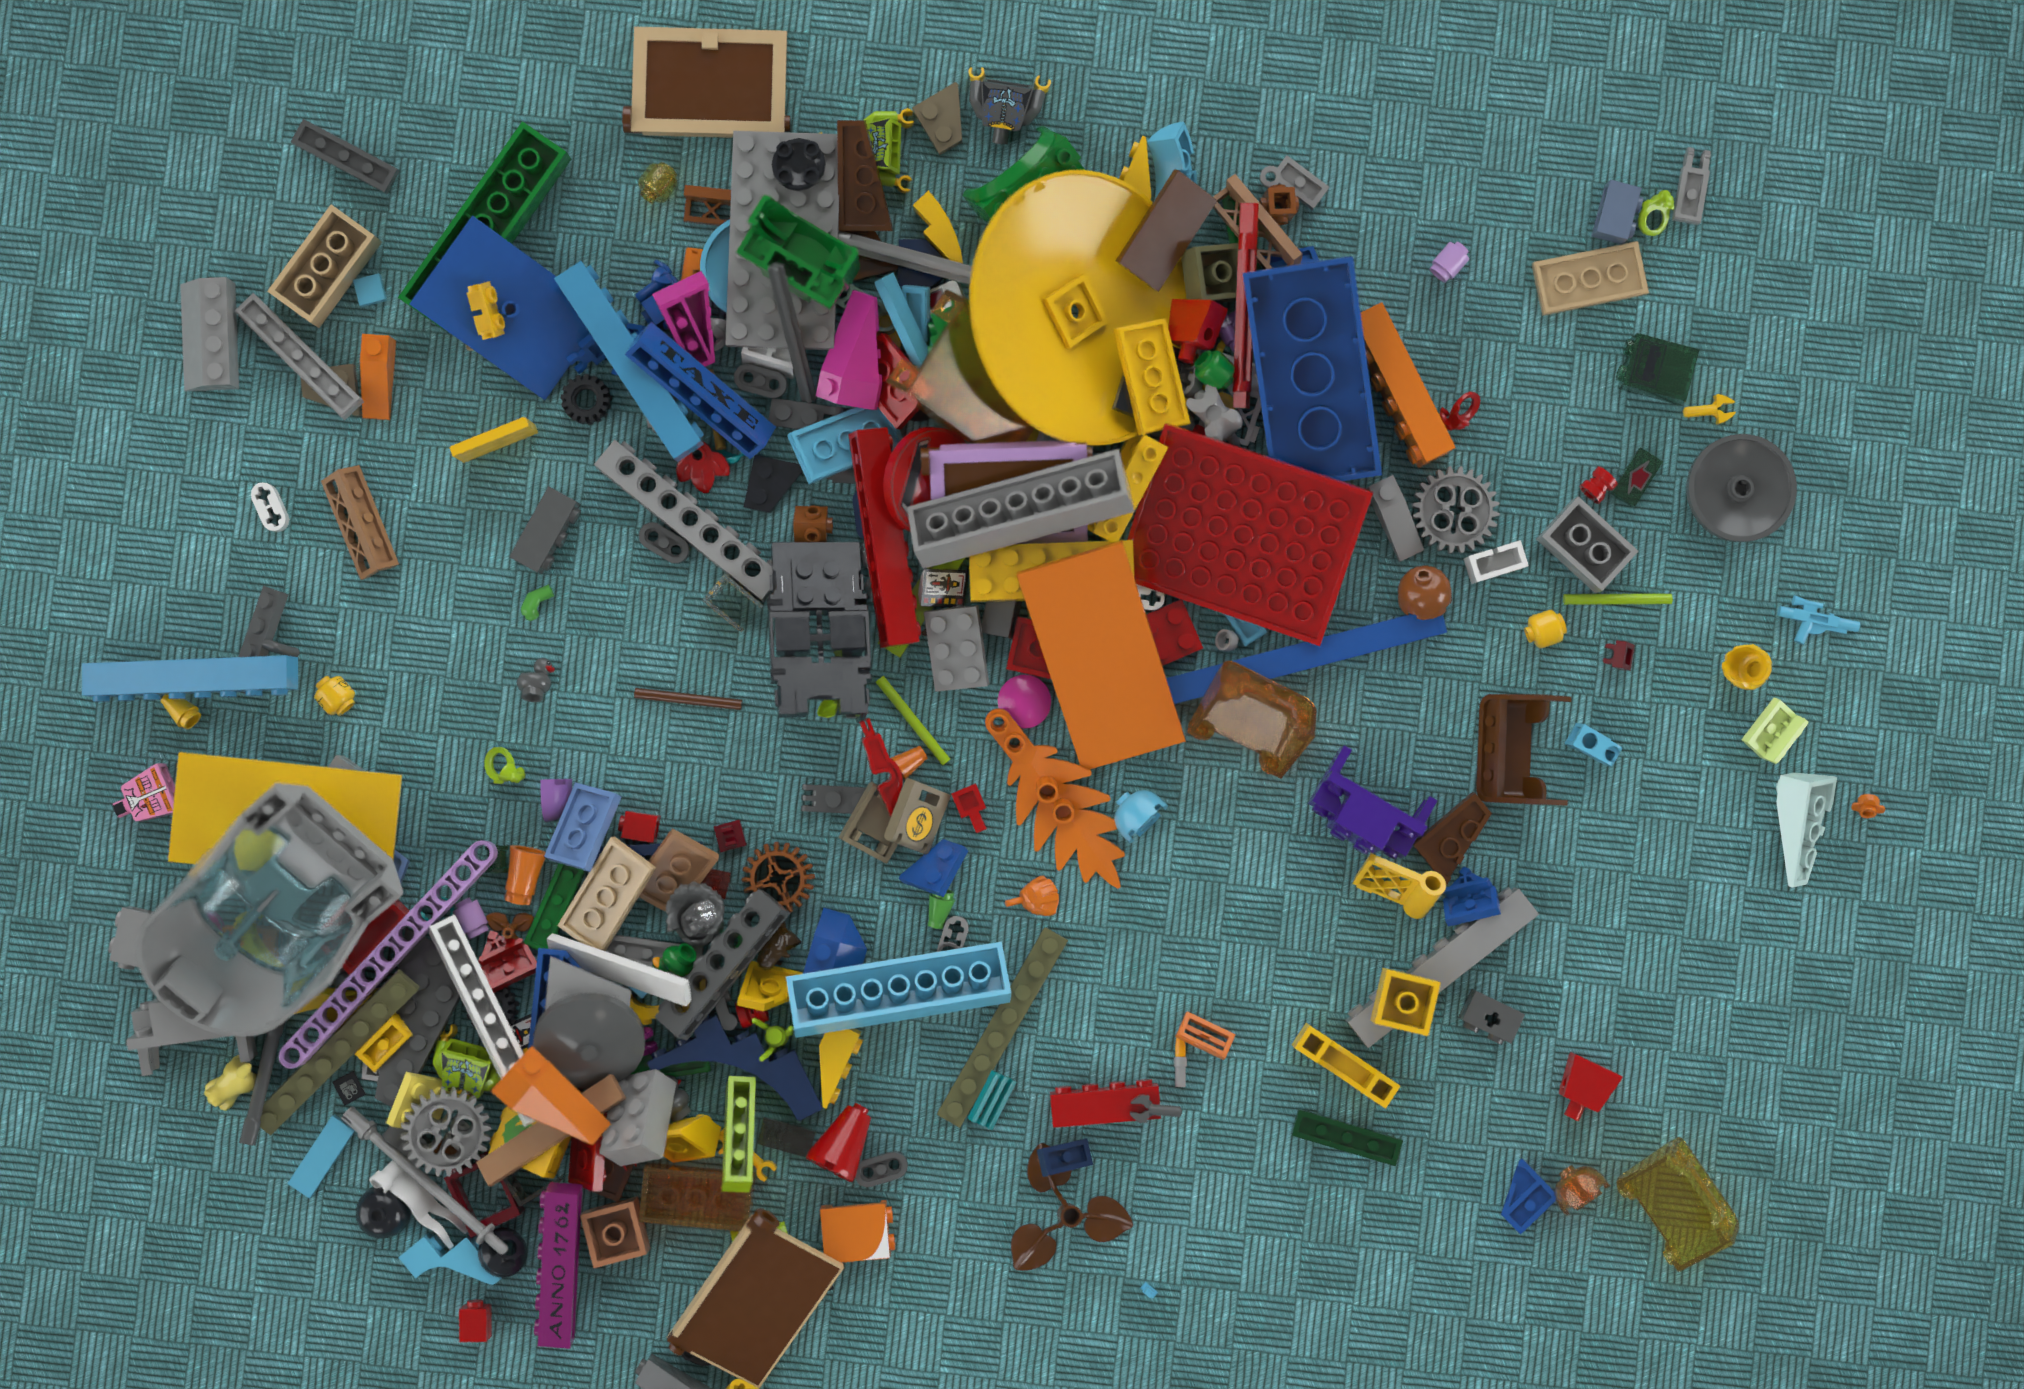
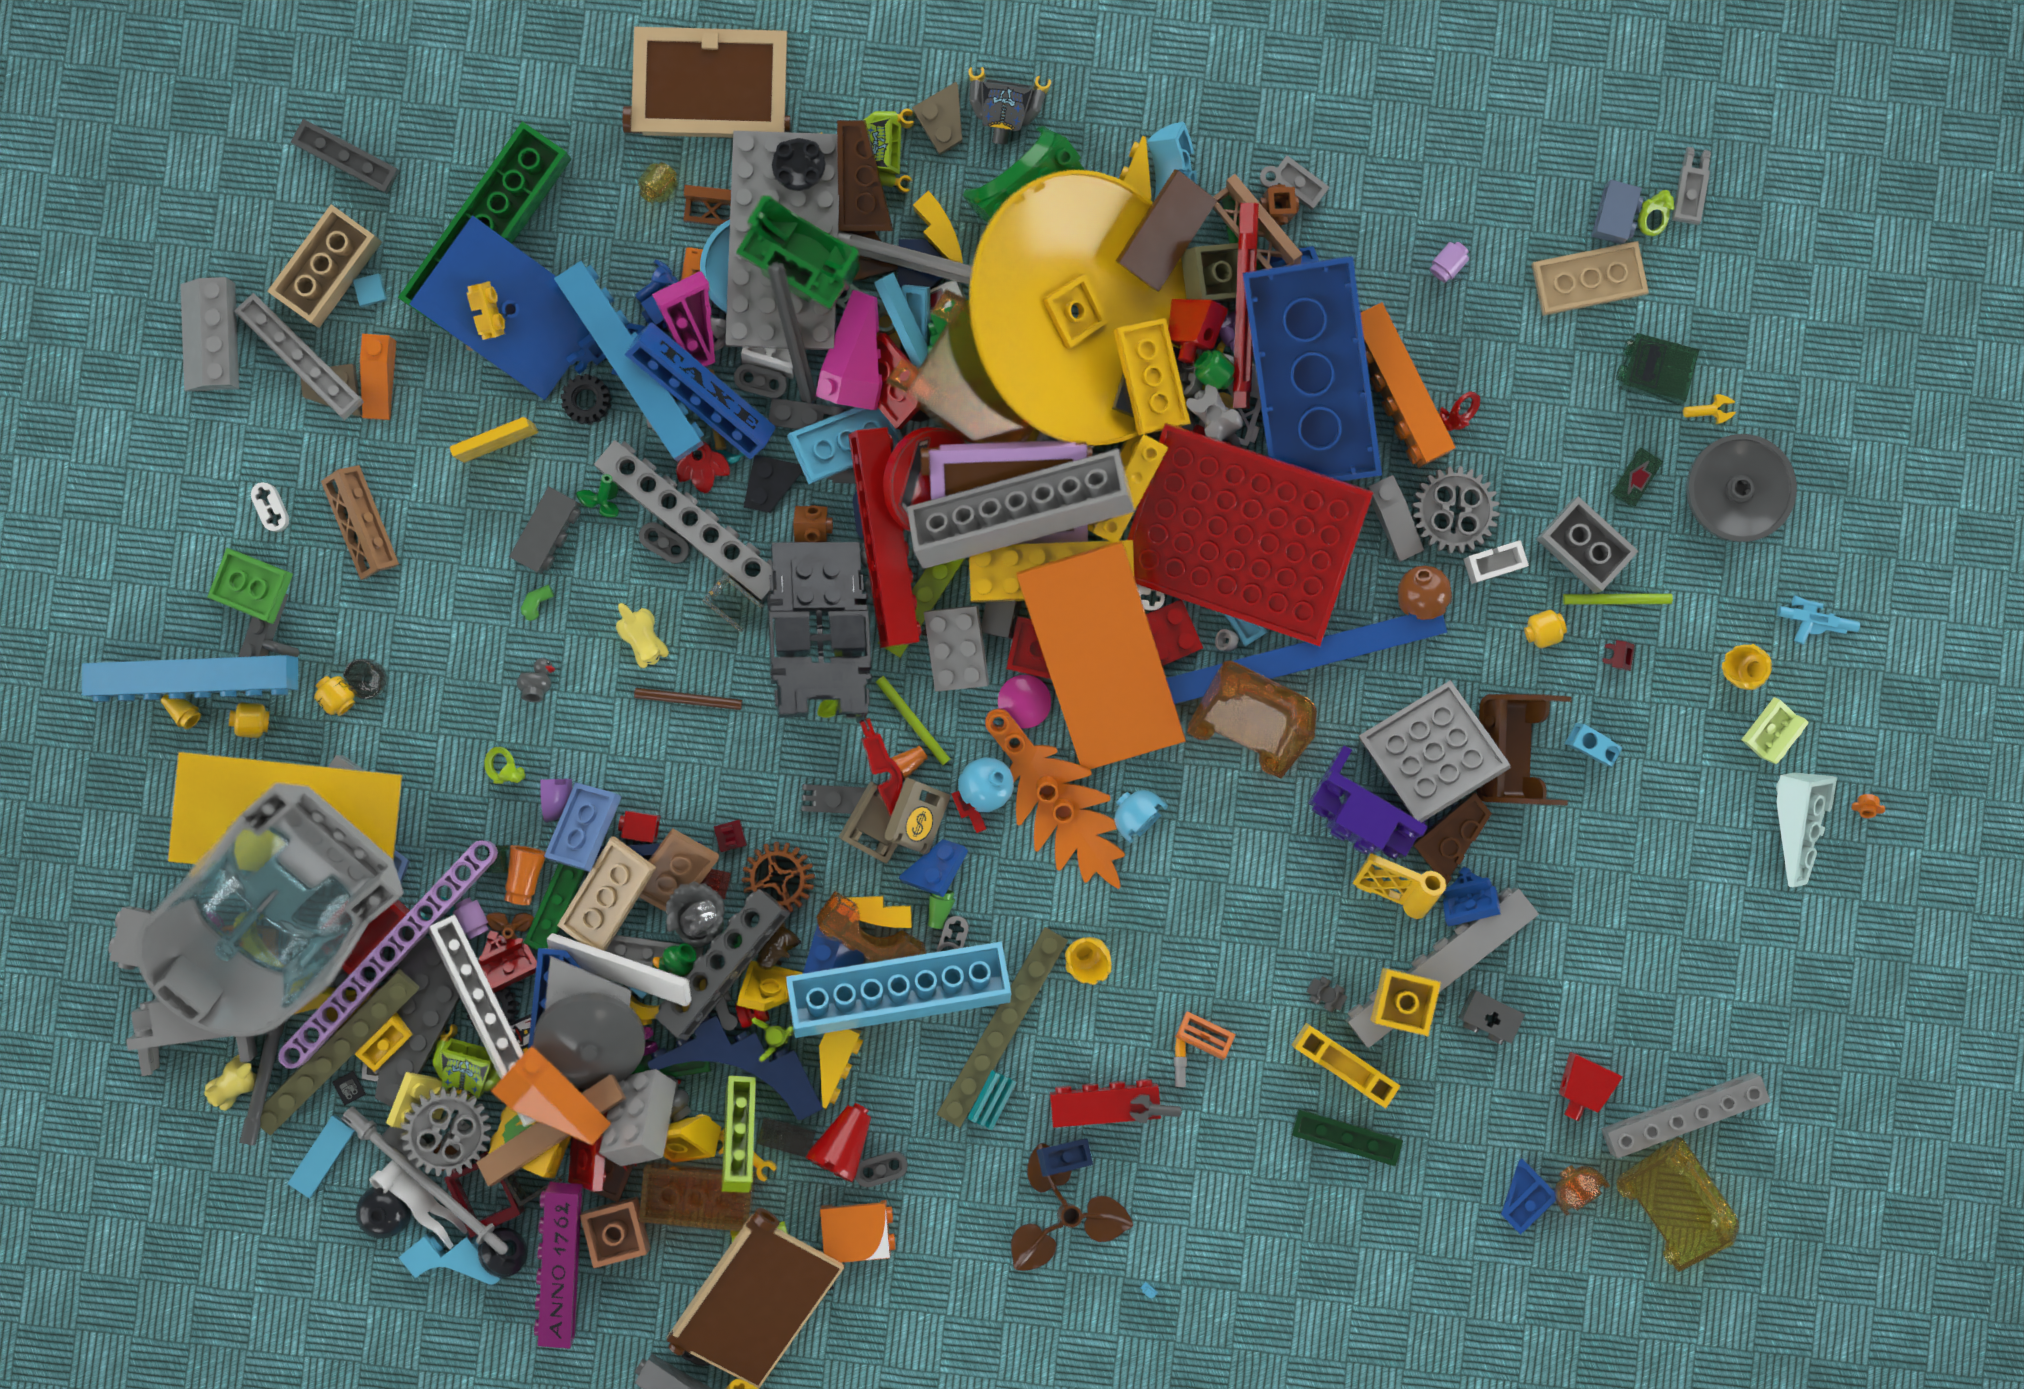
(147, 795): bright pink torso -> none
(249, 720): none -> yellow head
(250, 585): none -> bright green tile
(365, 678): none -> clear smoke hair
(475, 1321): red brick -> none
(607, 491): none -> green plant
(638, 631): none -> light yellow animal
(841, 919): none -> clear orange arch
(875, 912): none -> yellow slope
(942, 587): piece -> none
(986, 784): none -> medium azure cylinder
(1038, 897): orange piece -> none
(1088, 960): none -> yellow hair
(1322, 991): none -> dark grey piece
(1434, 752): none -> light grey plate
(1596, 487): red wheel -> none
(1685, 1115): none -> light grey brick

